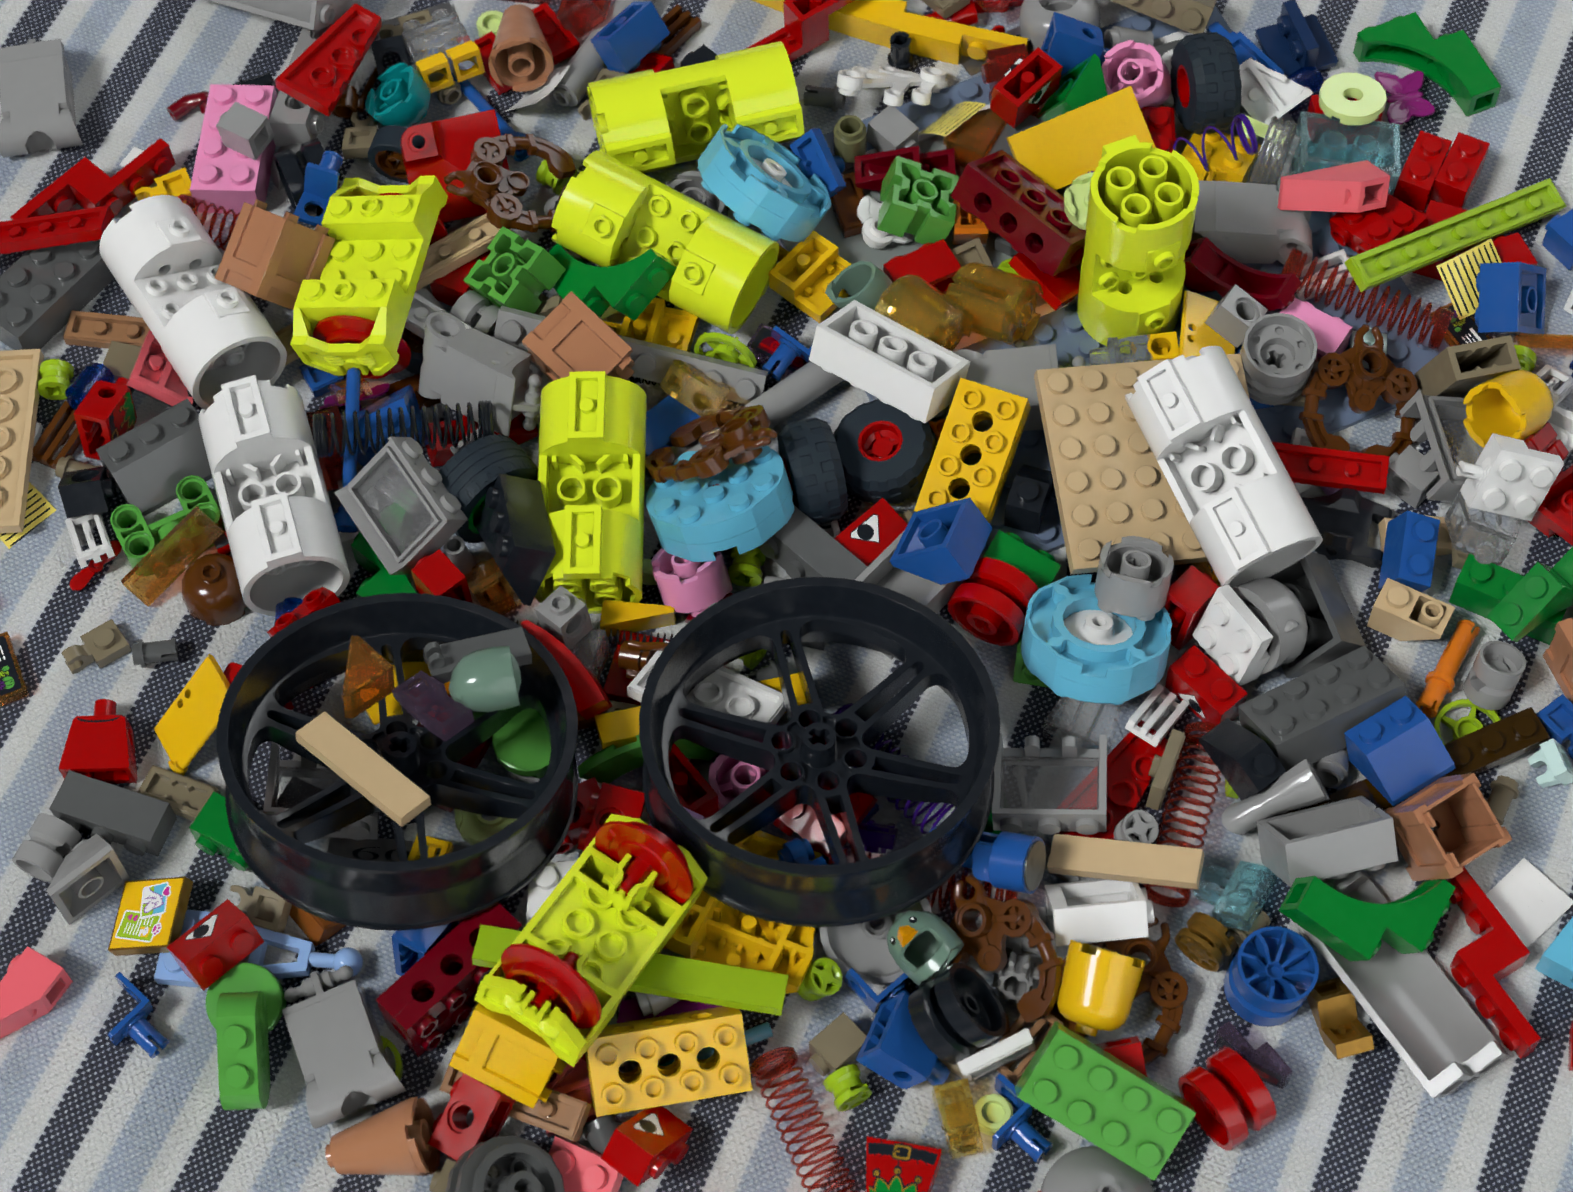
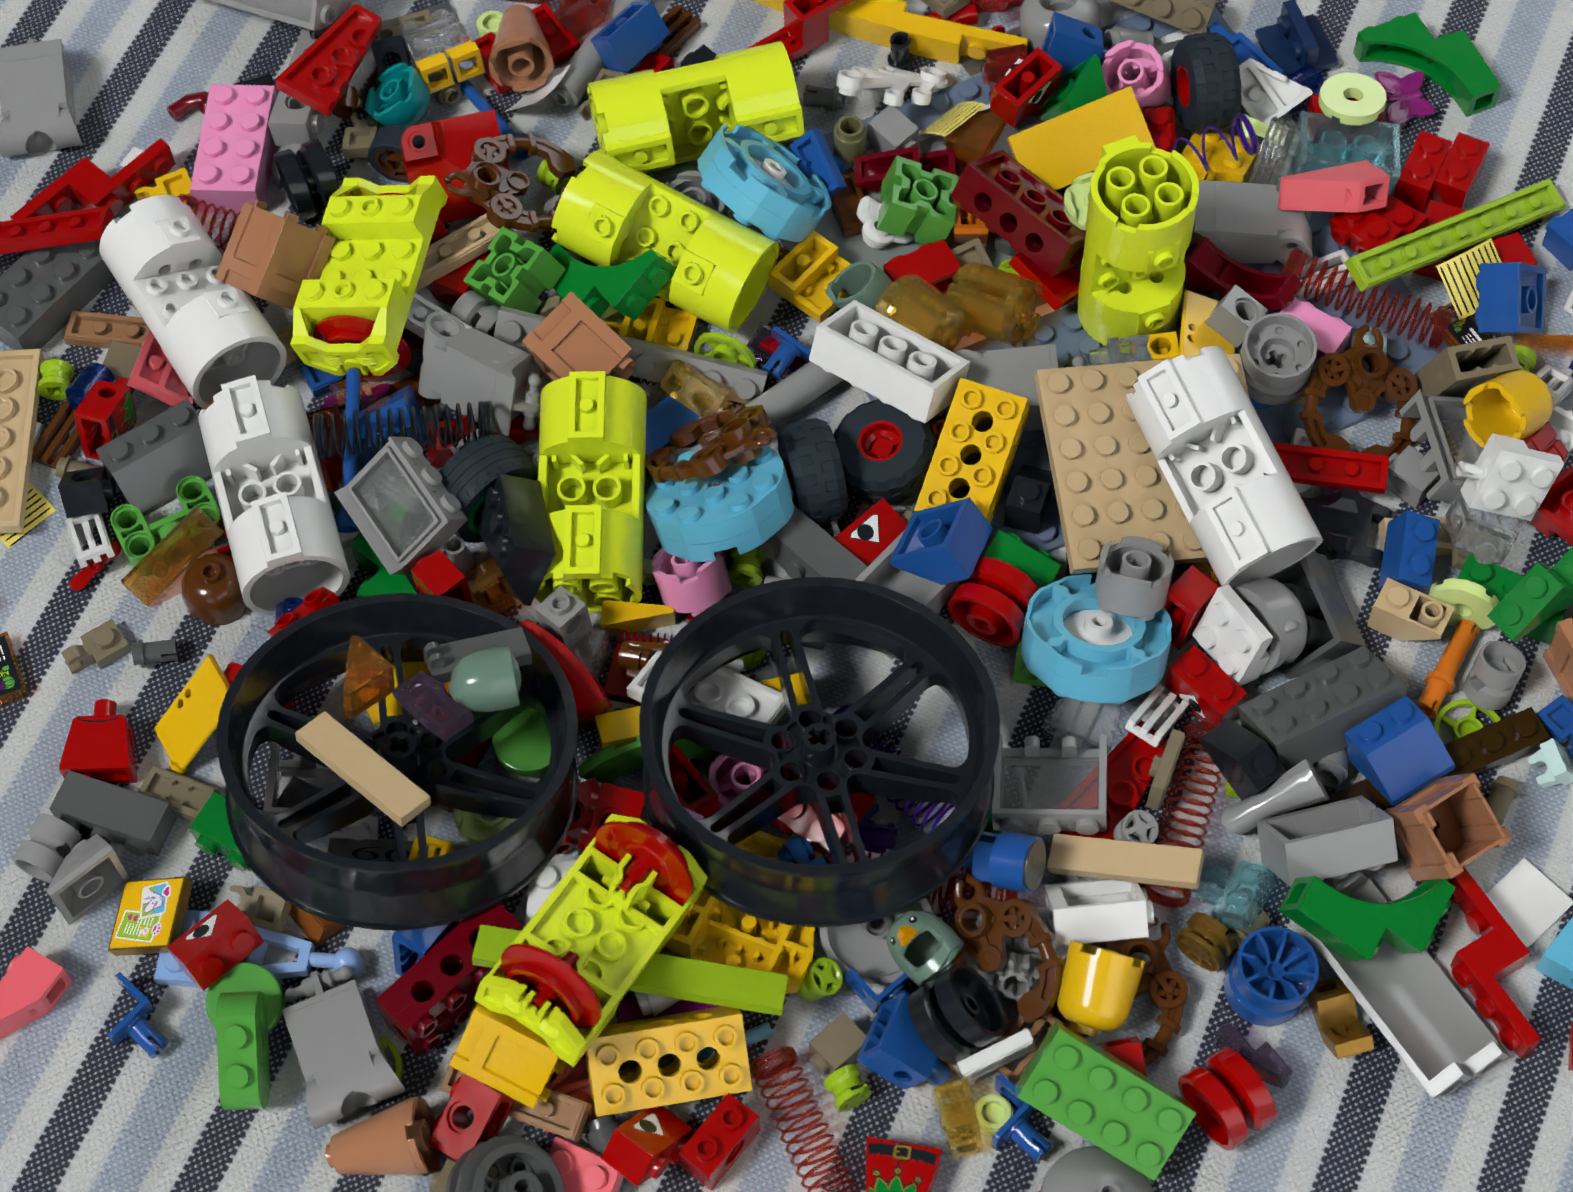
(245, 130): light grey brick -> none
(319, 185): blue bracket -> none
(719, 1141): none -> red brick
(1468, 599): none -> yellowish green tile

